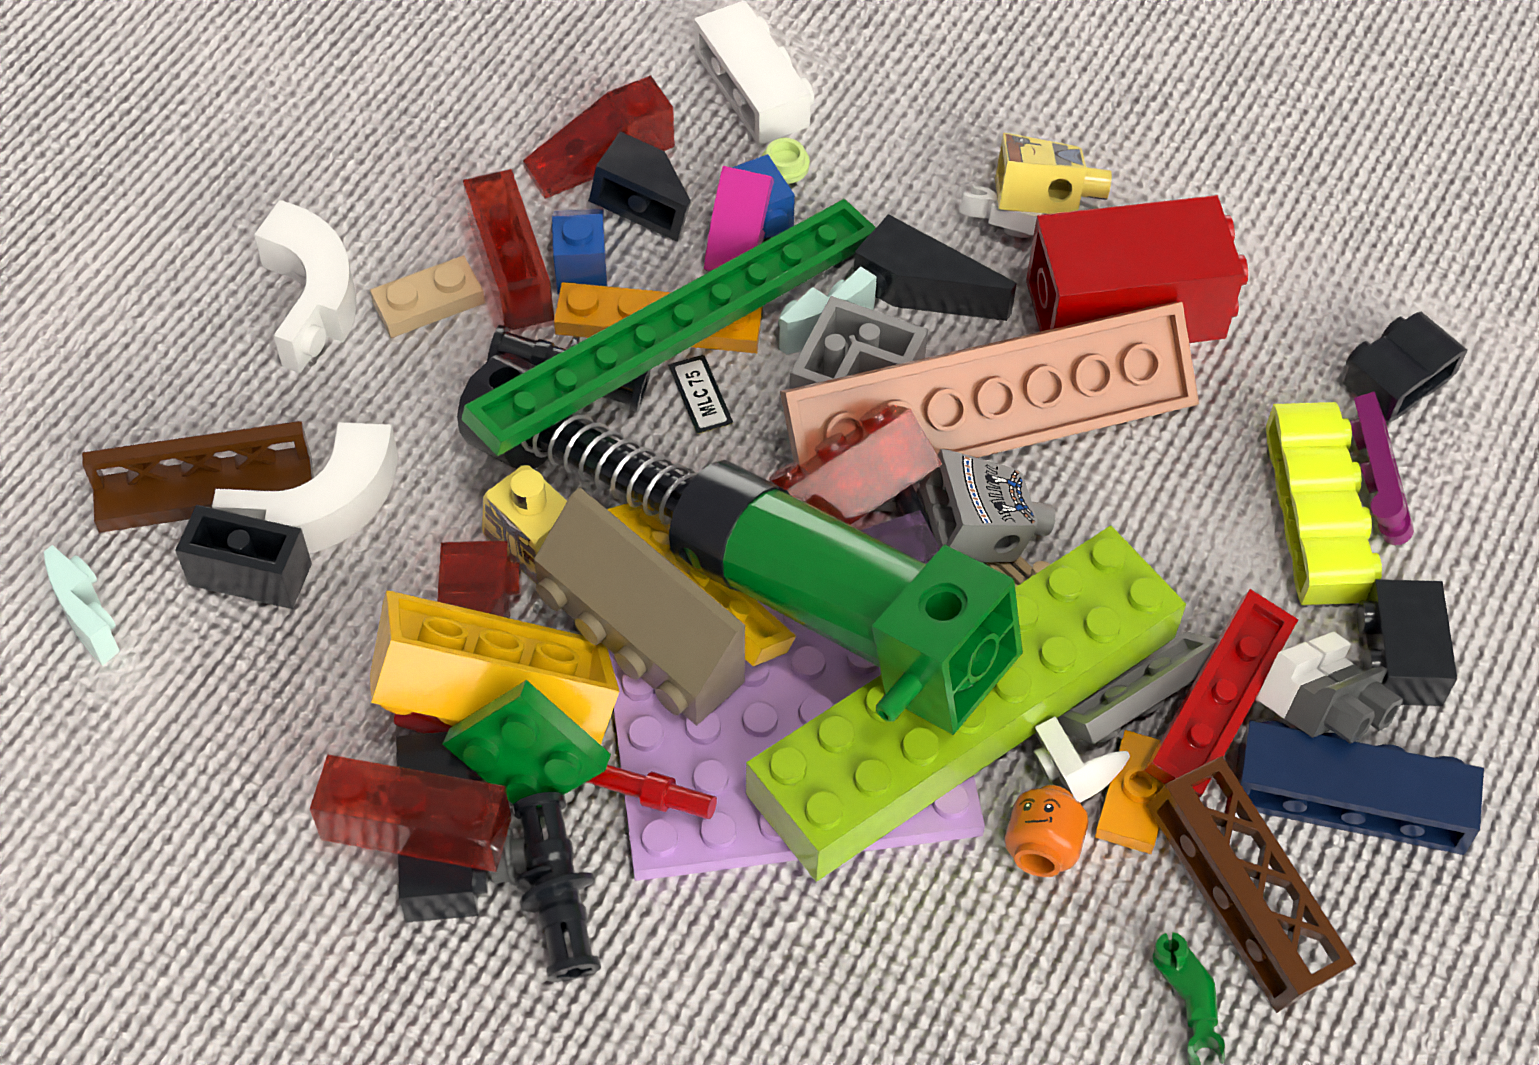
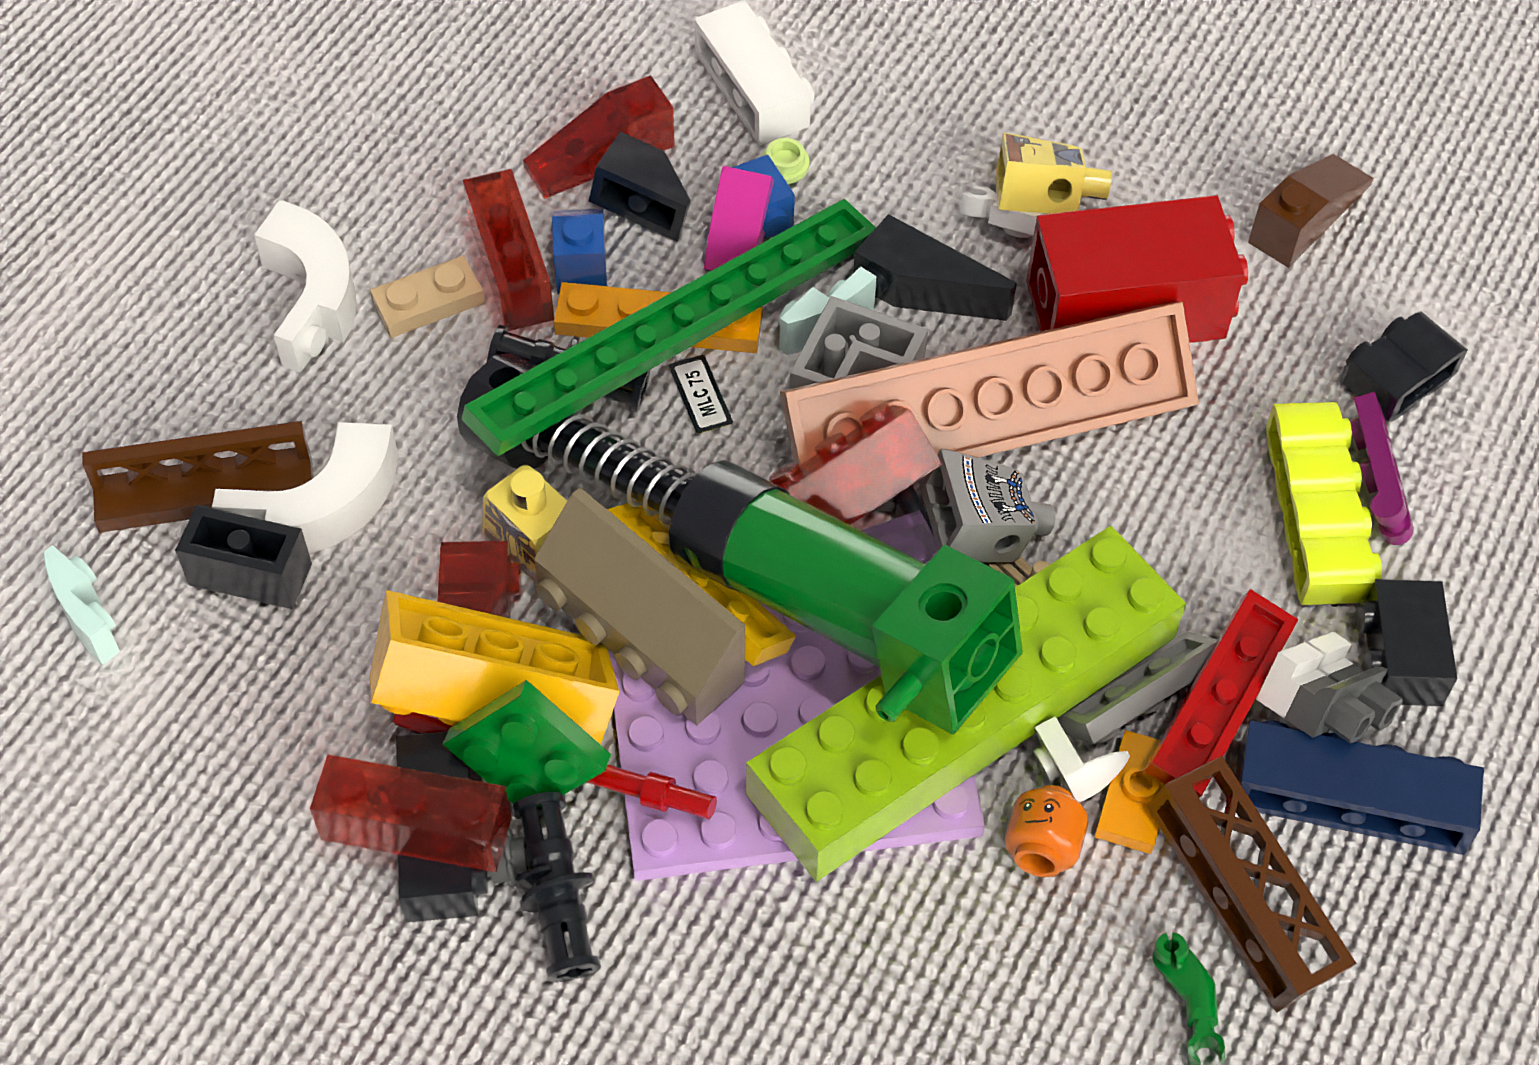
(1306, 207): none -> reddish brown slope

